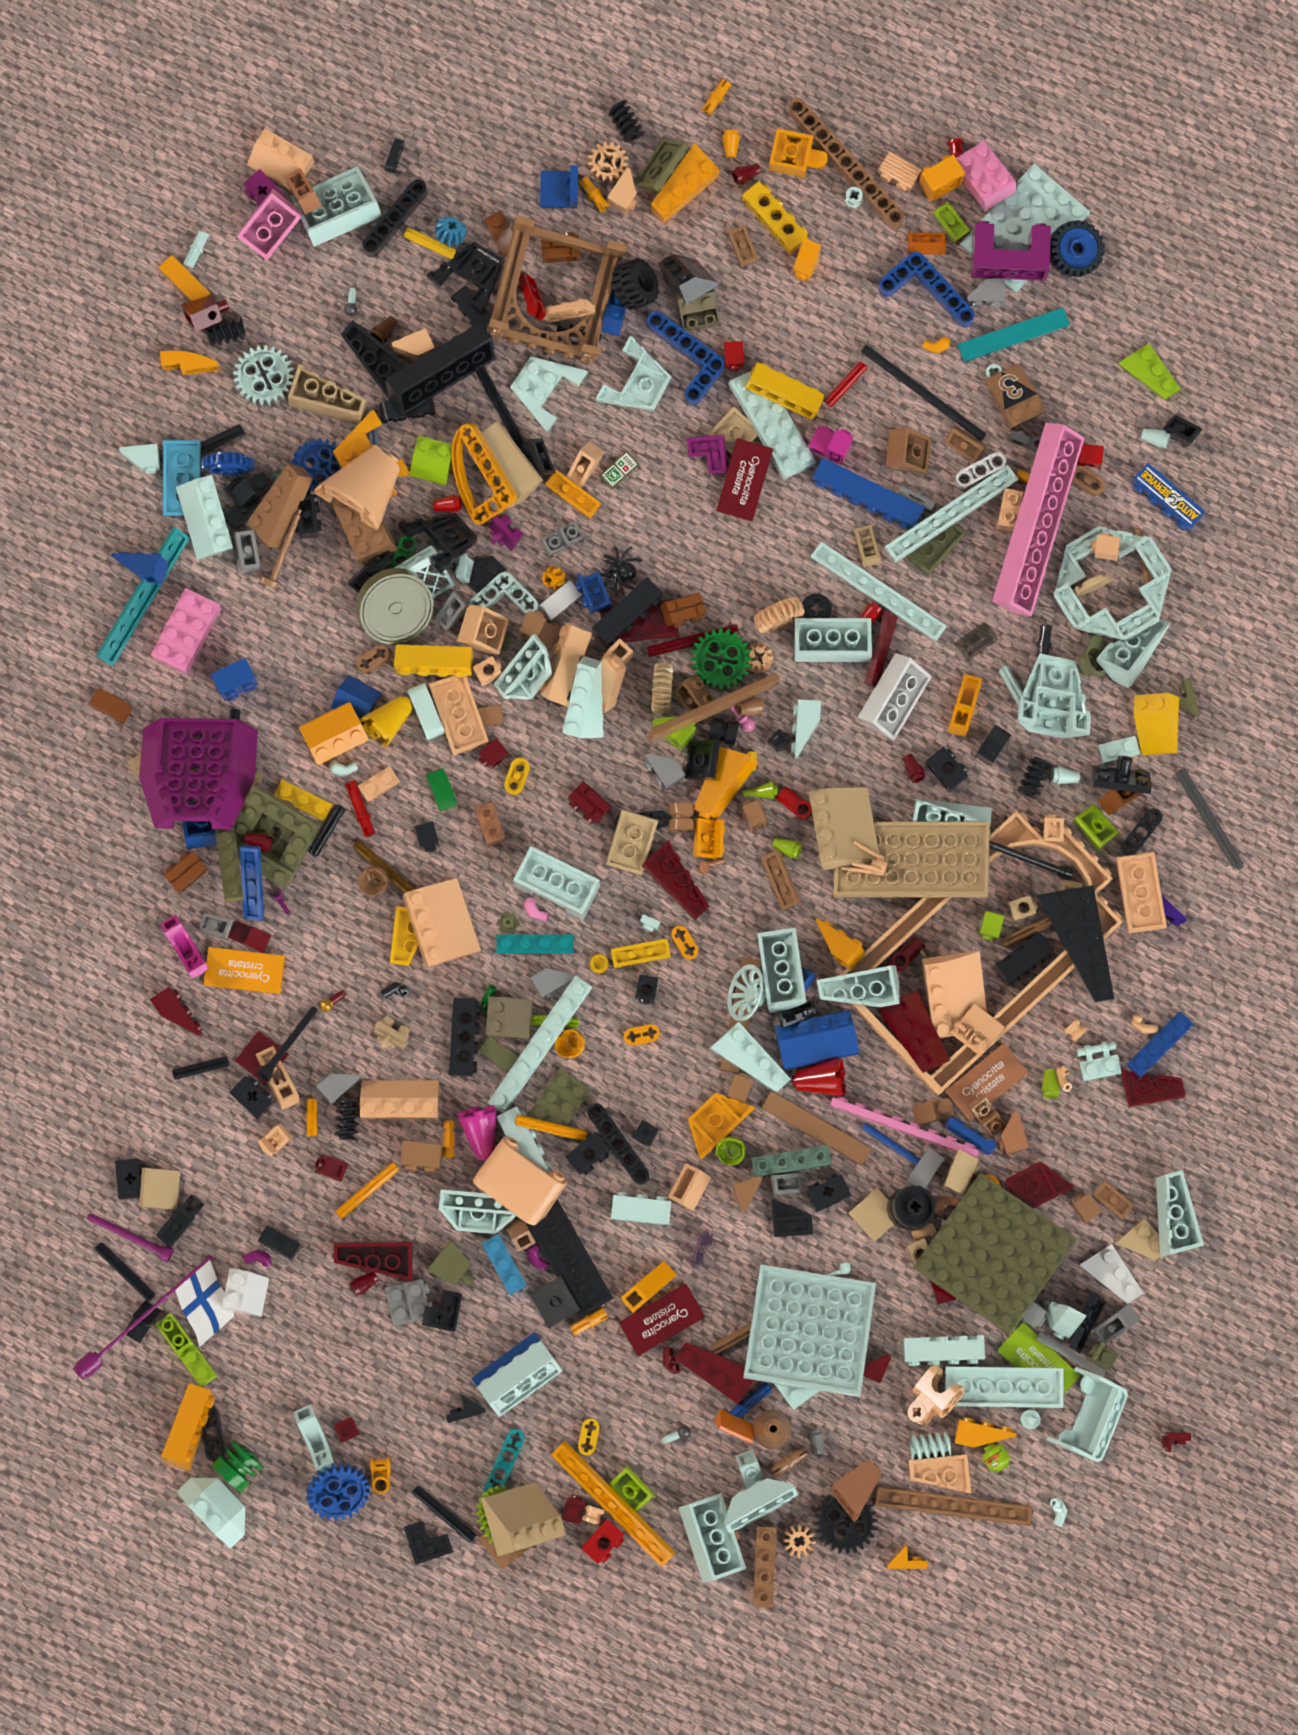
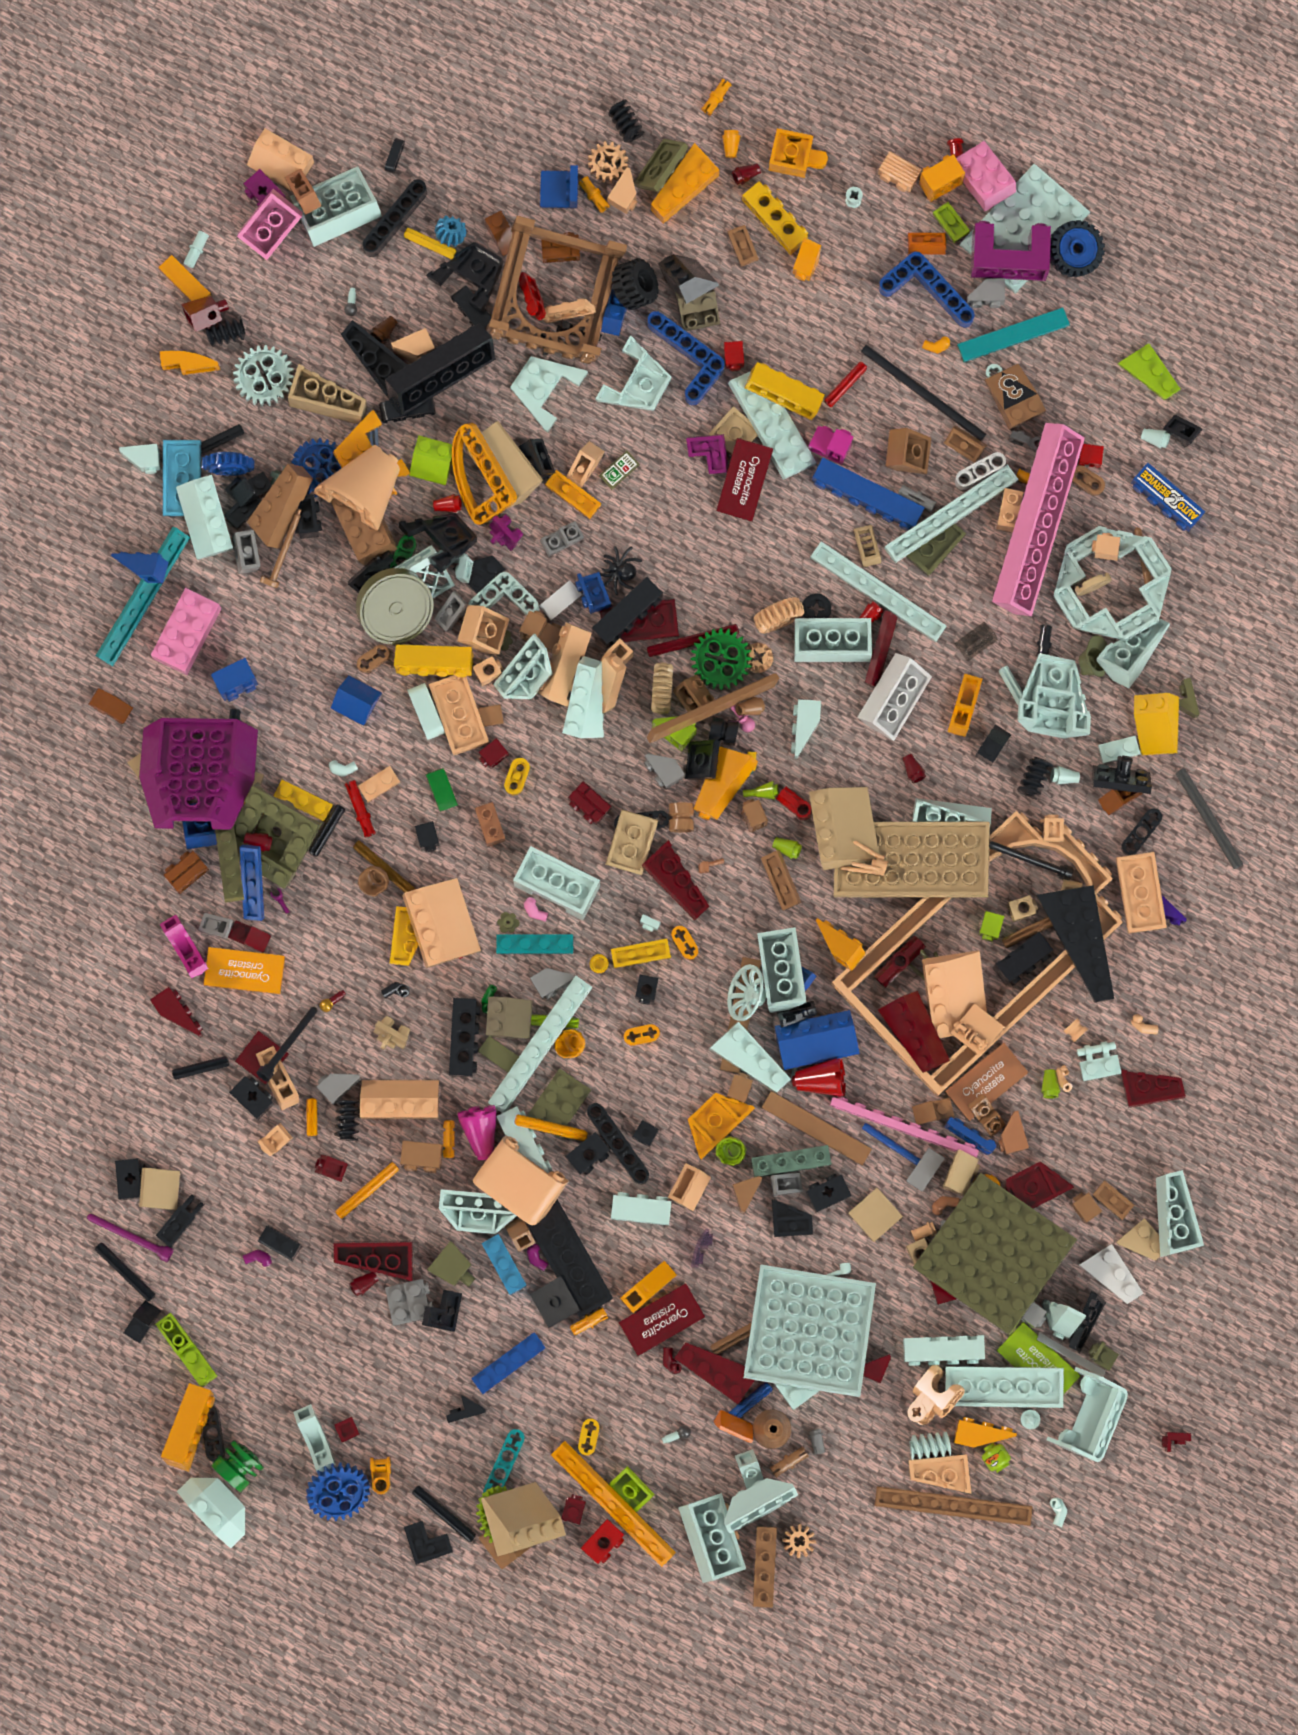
(199, 1300): flag -> none
(245, 1292): white slope -> none
(333, 733): light orange slope -> none
(387, 720): yellow cone -> none
(500, 406): black axle -> none
(519, 1378): light aqua slope -> none
(553, 577): light orange gear -> none
(593, 1515): light nougat wheel -> none
(683, 609): dark orange brick -> none
(708, 838): light orange bracket -> none
(778, 740): black wheel -> none
(844, 155): medium nougat beam -> none
(851, 1539): black gear -> none
(856, 1487): nougat slope -> none
(870, 987): light aqua wedge -> none
(901, 1561): light orange slope -> none
(922, 1207): black wheel -> none
(948, 780): black brick -> none
(1095, 827): lime slope -> none
(1117, 1324): light grey slope -> none
(1160, 1044): blue plate -> none

